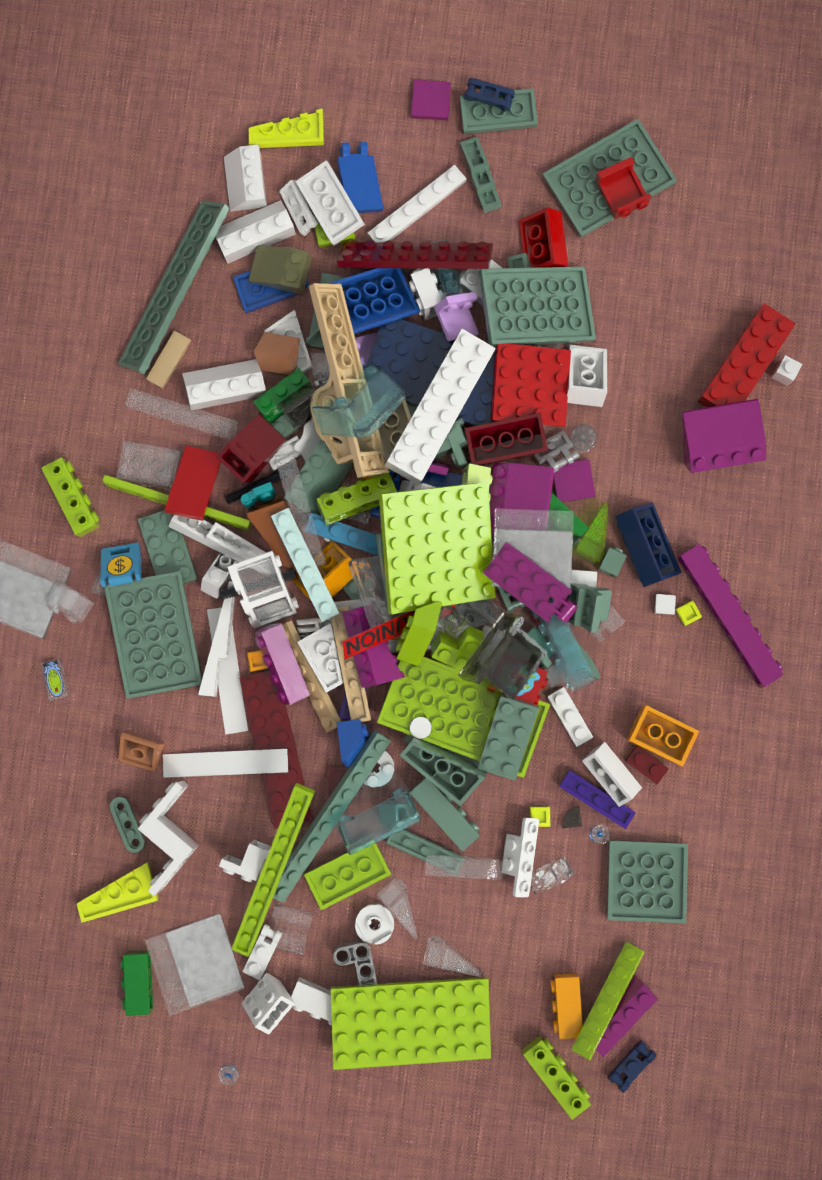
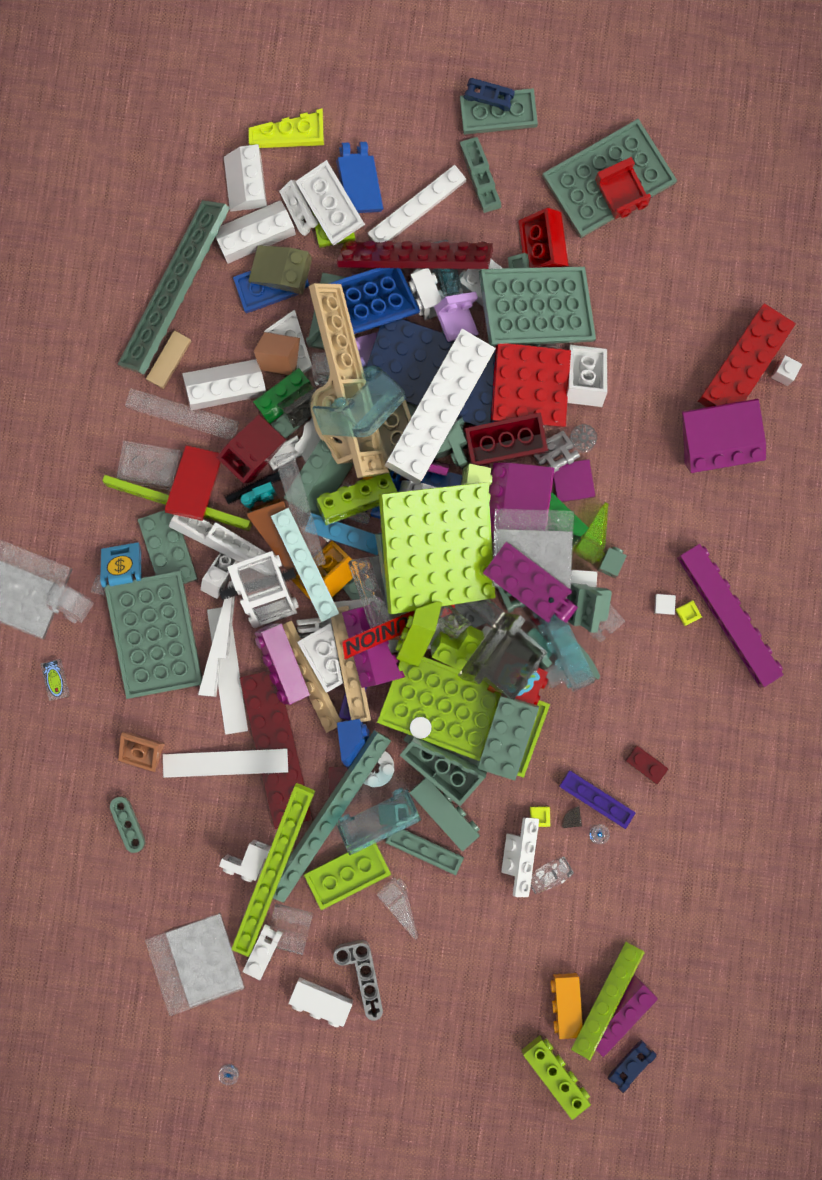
(70, 497): lime brick -> none
(120, 895): neon yellow wing -> none
(137, 983): green brick -> none
(167, 836): white bracket -> none
(255, 661): light orange tile -> none
(267, 1003): white brick -> none
(363, 922): white plate -> none
(410, 1023): lime plate -> none
(431, 100): magenta tile -> none
(445, 956): clear slope -> none
(463, 867): clear slope -> none
(570, 716): white plate -> none
(612, 774): white brick -> none
(647, 544): dark blue slope -> none
(647, 881): sand green plate -> none
(662, 735): light orange brick -> none

